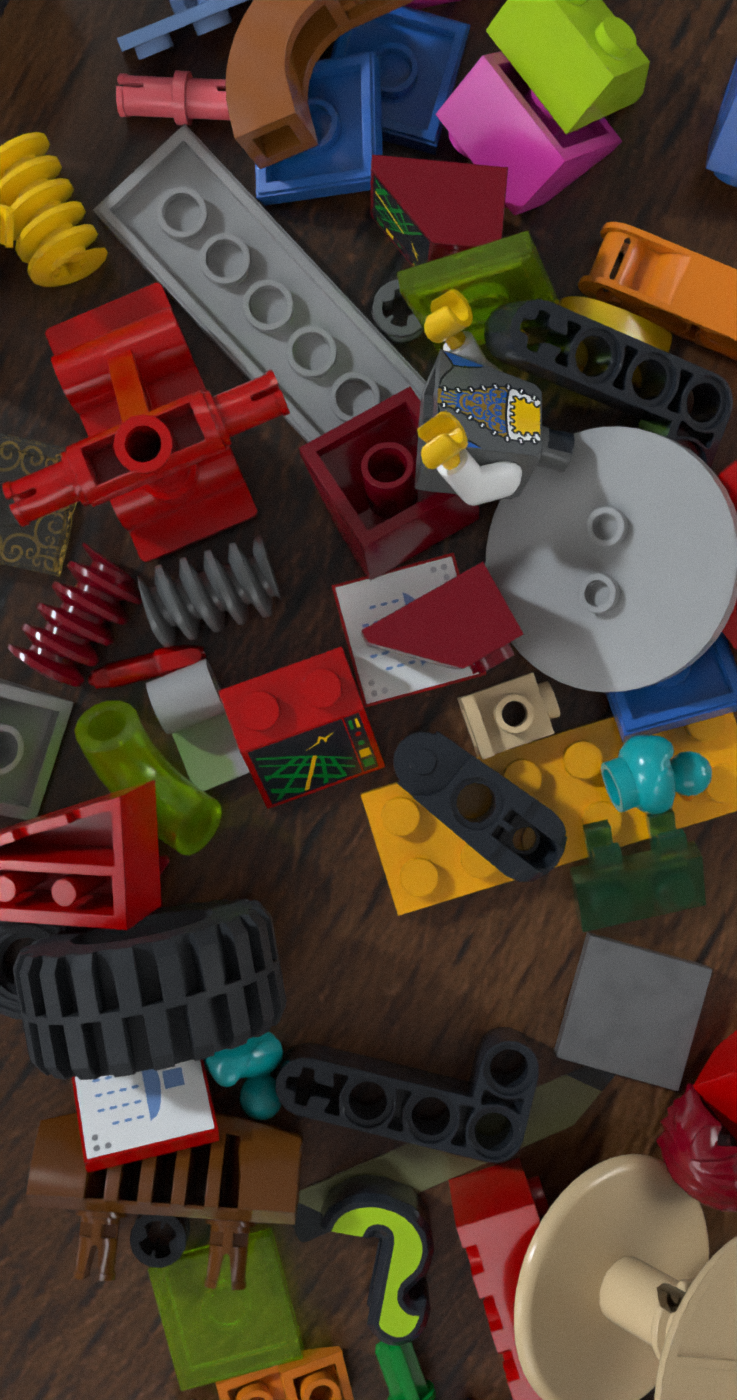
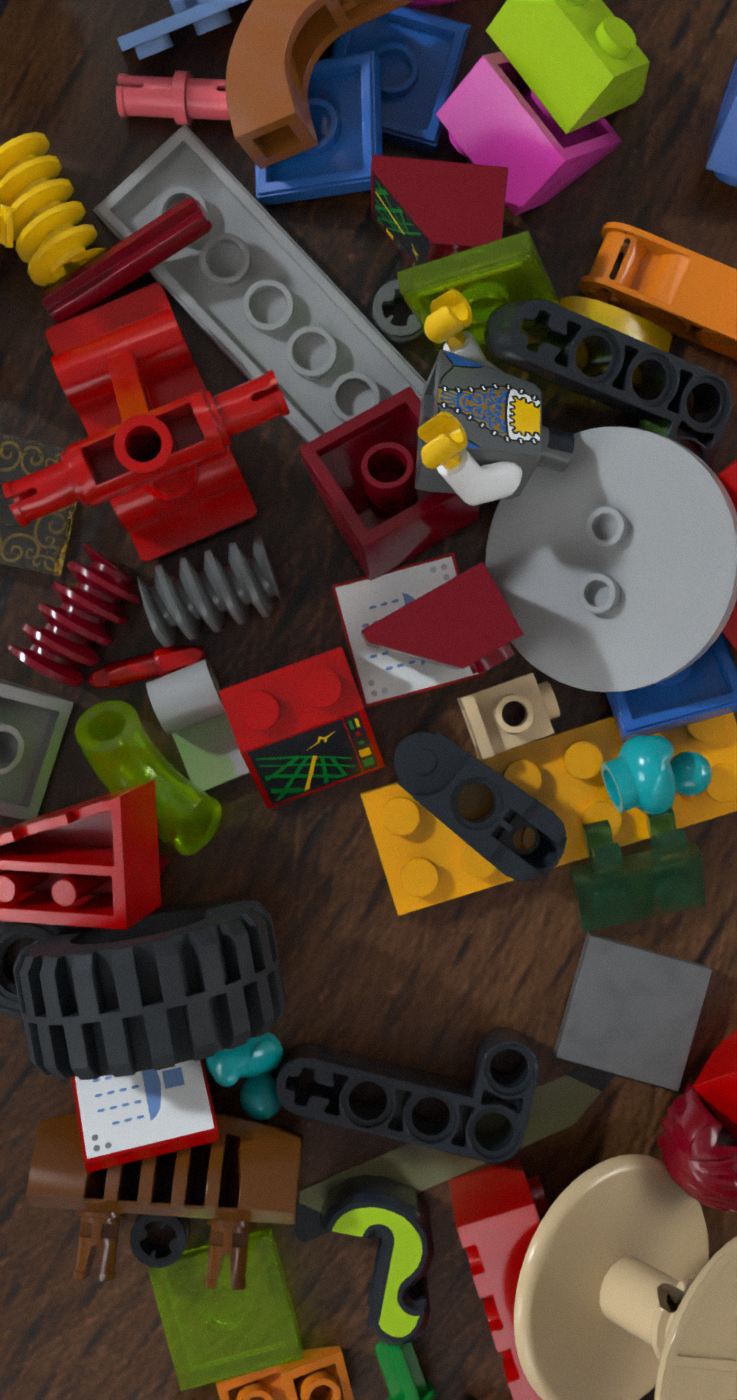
(127, 260): none -> dark red axle

